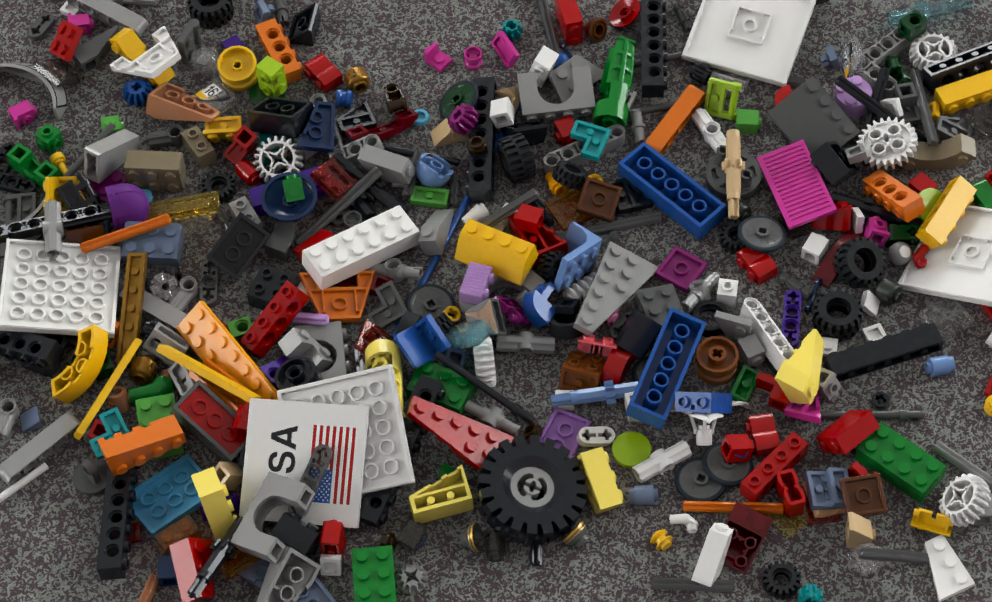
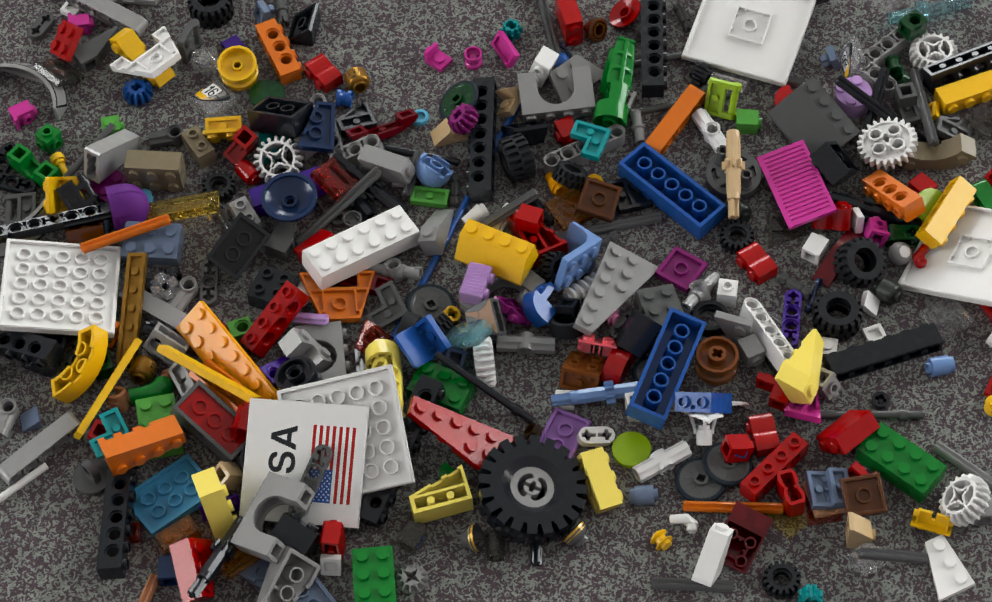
(52, 228): light grey piece -> none
(172, 103): nougat wedge -> none
(271, 77): lime brick -> none
(293, 188): green bracket -> none
(388, 539): dark brown plate -> none
(394, 98): dark brown piece -> none
(477, 144): dark brown plate -> none
(492, 417): light grey pin -> none
(502, 112): white brick -> none
(743, 383): green slope -> none
(762, 234): dark grey wheel -> none
(856, 154): light grey plate -> none
(893, 105): white tile -> none

